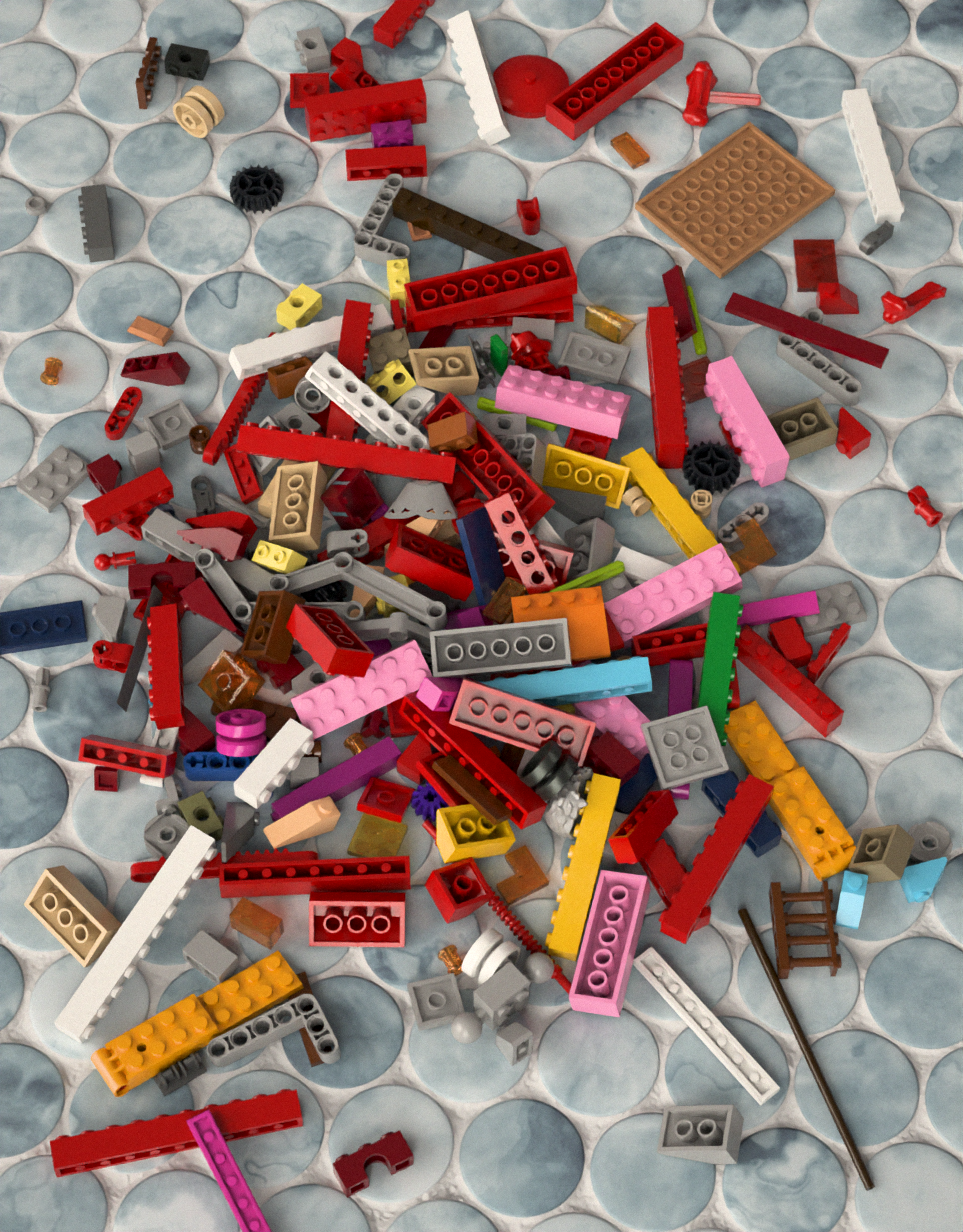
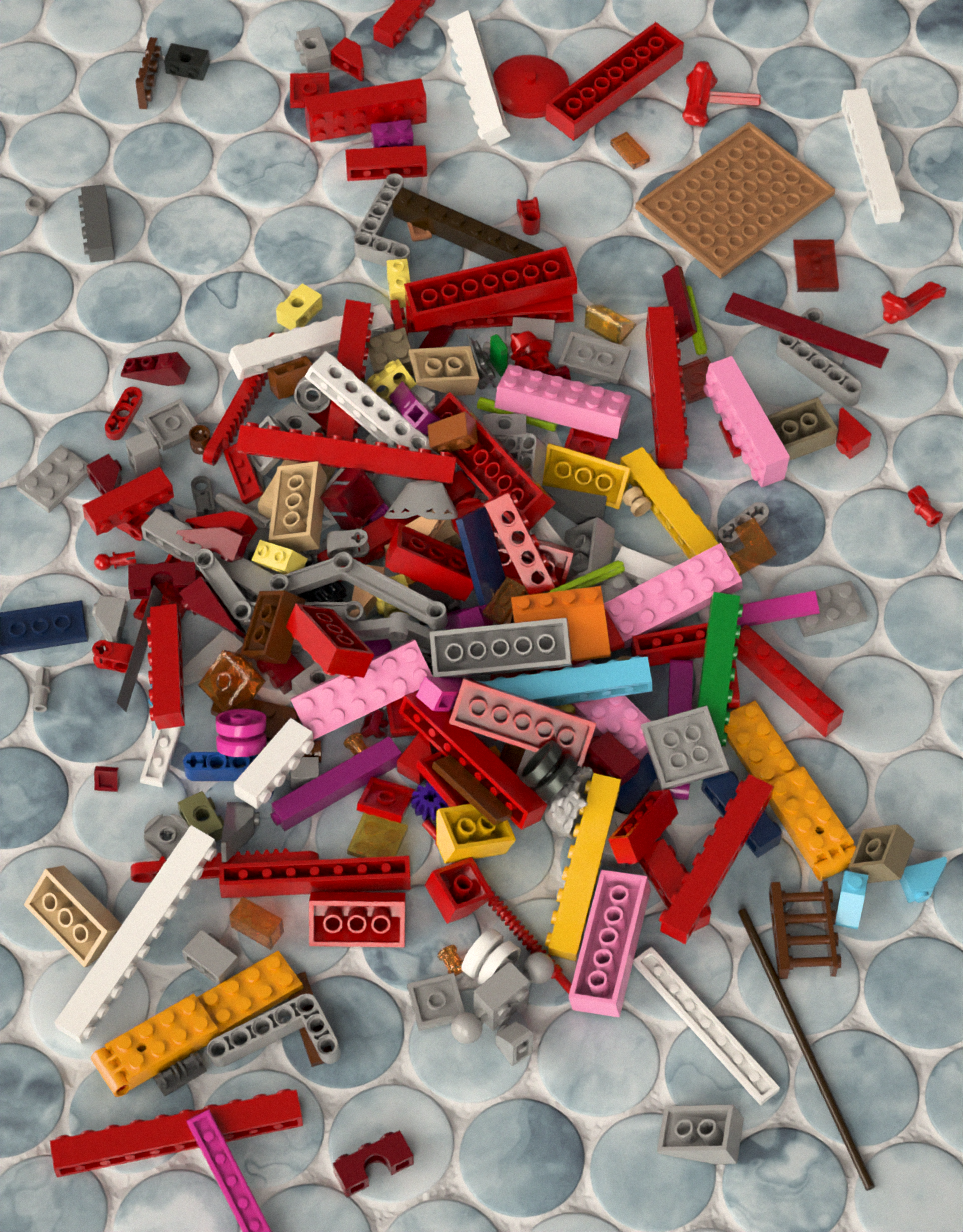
(51, 371): clear orange bush -> none
(127, 756): red brick -> none
(150, 331): nougat tile -> none
(169, 805): light grey bracket -> none
(194, 735): dark red slope -> none
(198, 111): tan wheel -> none
(256, 182): black gear -> none
(306, 822): light nougat slope -> none
(352, 76): red slope -> none
(413, 408): none -> magenta slope
(527, 877): clear orange tile -> none
(701, 503): tan wheel -> none
(722, 461): black gear -> none
(789, 641): red brick -> none
(828, 652): red plate -> none
(836, 299): red slope -> none
(876, 238): dark grey piece -> none
(934, 832): light grey plate -> none

